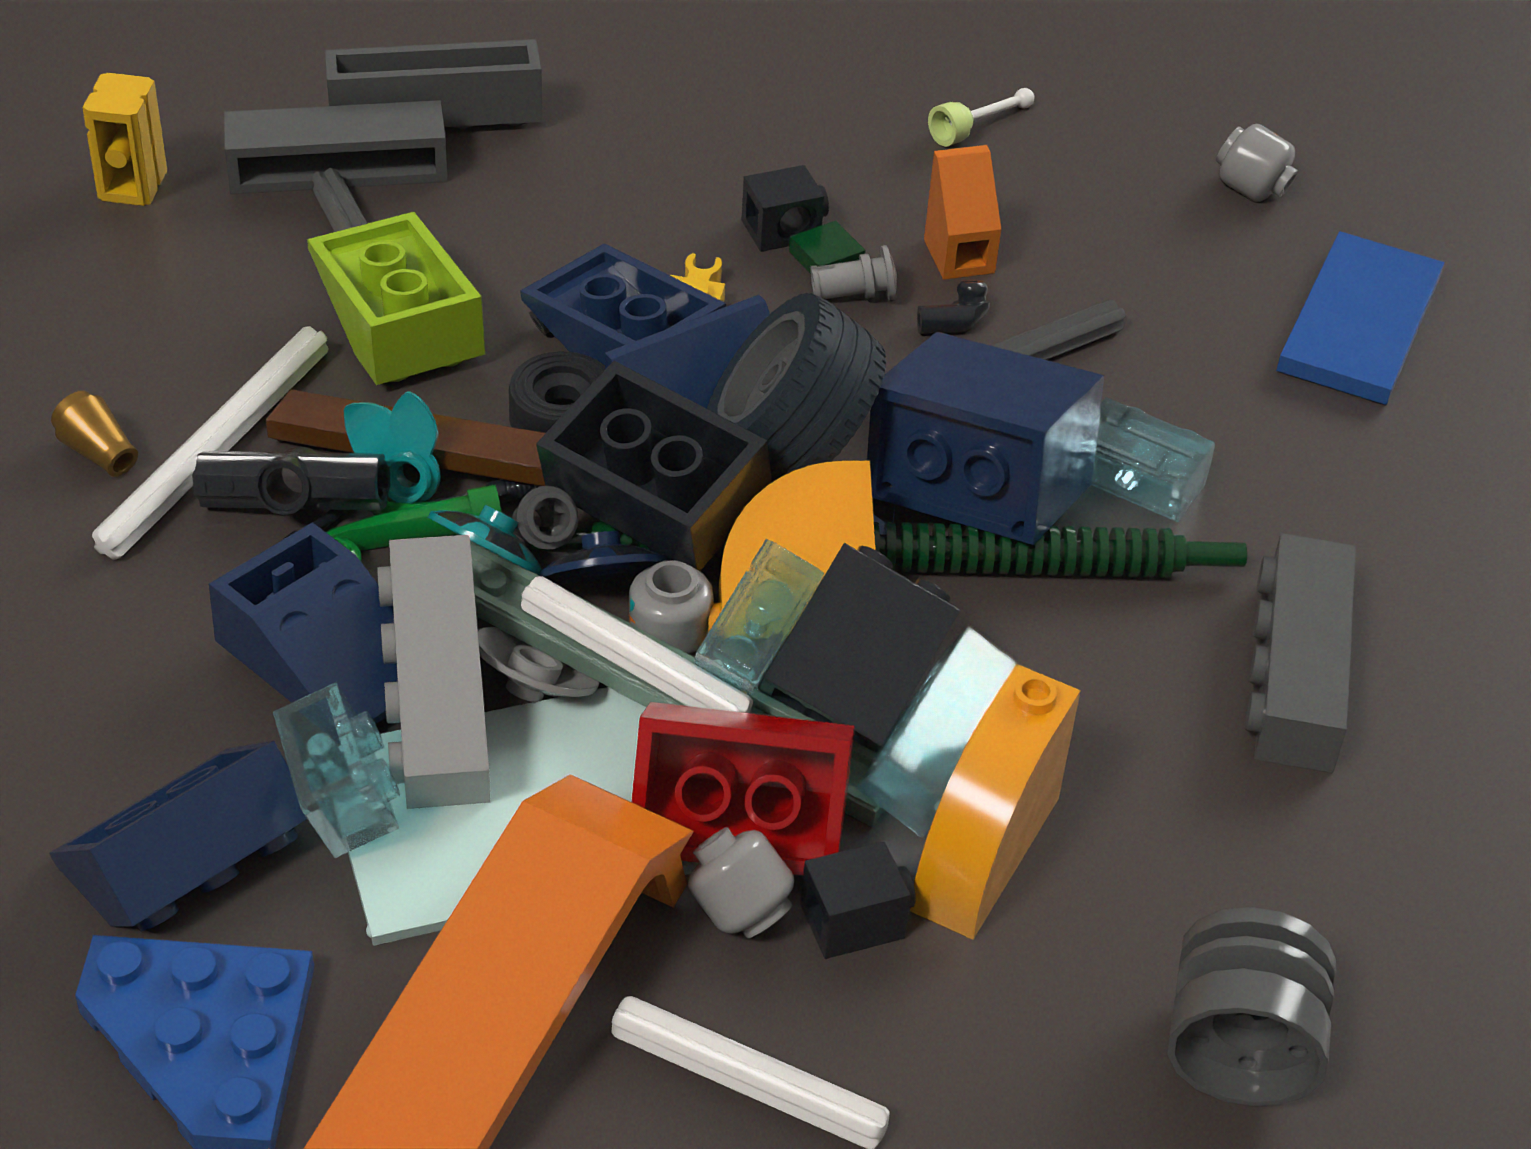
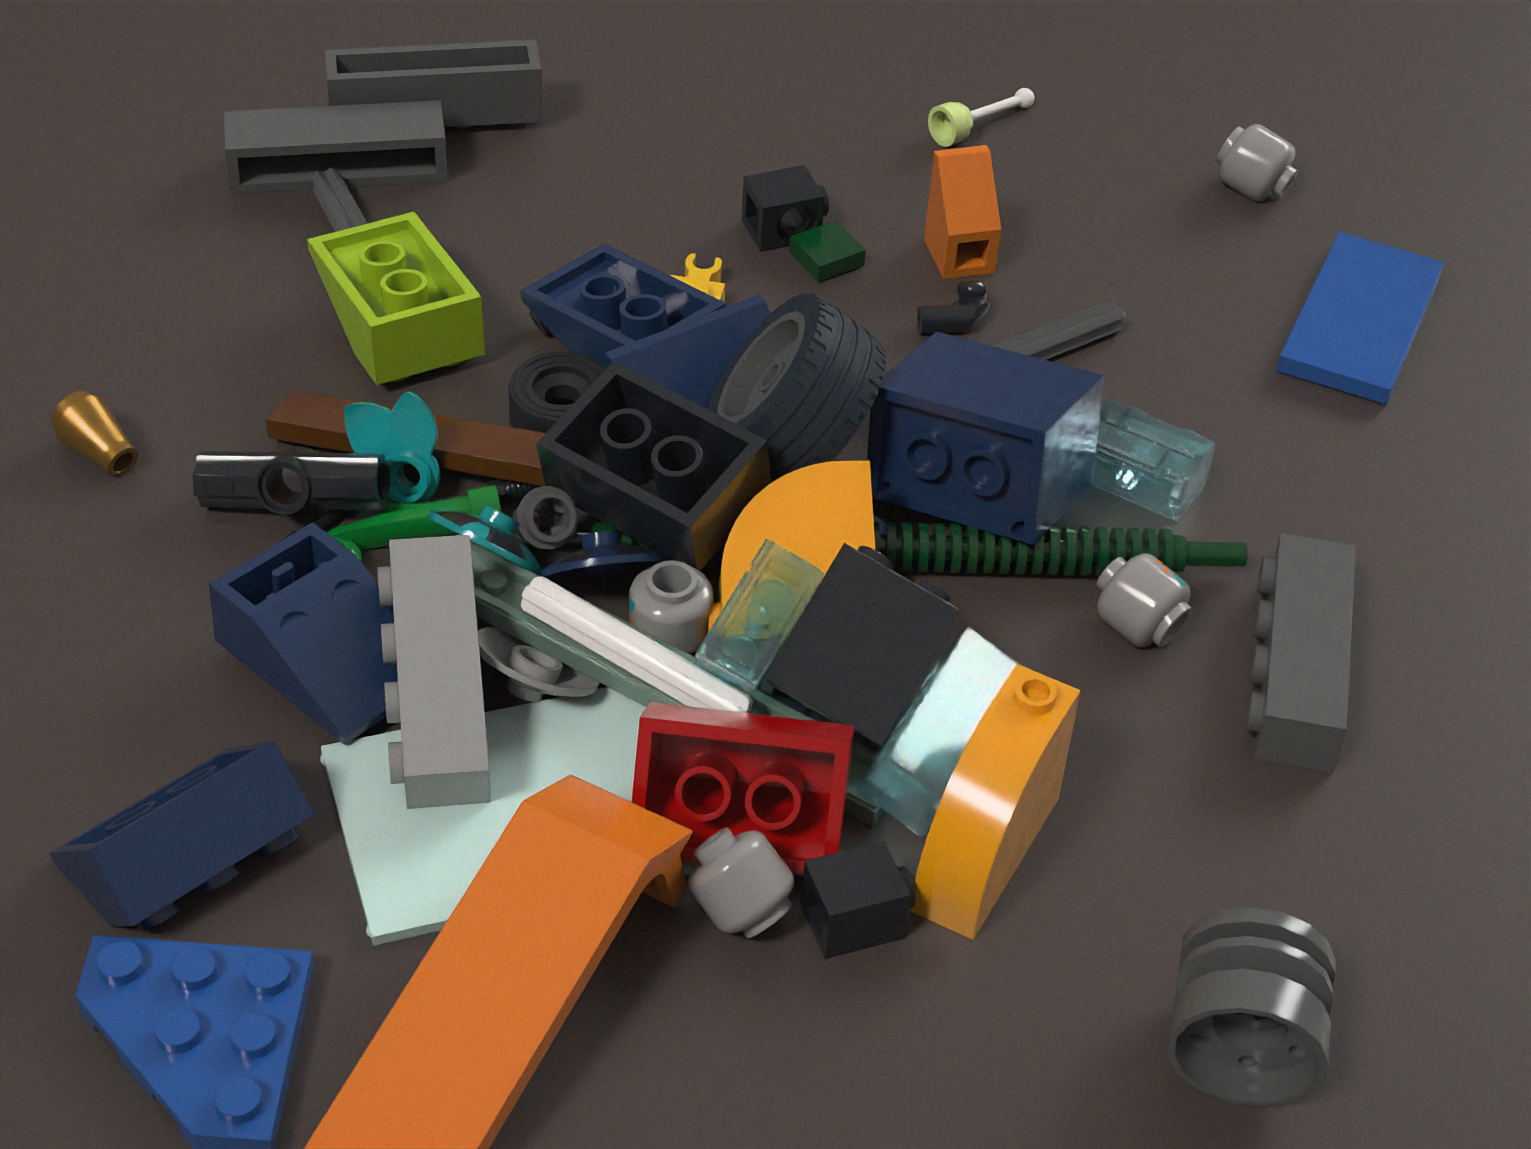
(125, 138): yellow brick -> none
(218, 433): white axle -> none
(337, 770): clear light blue brick -> none
(751, 1072): white axle -> none
(856, 277): light grey pin -> none
(1143, 600): none -> light grey head

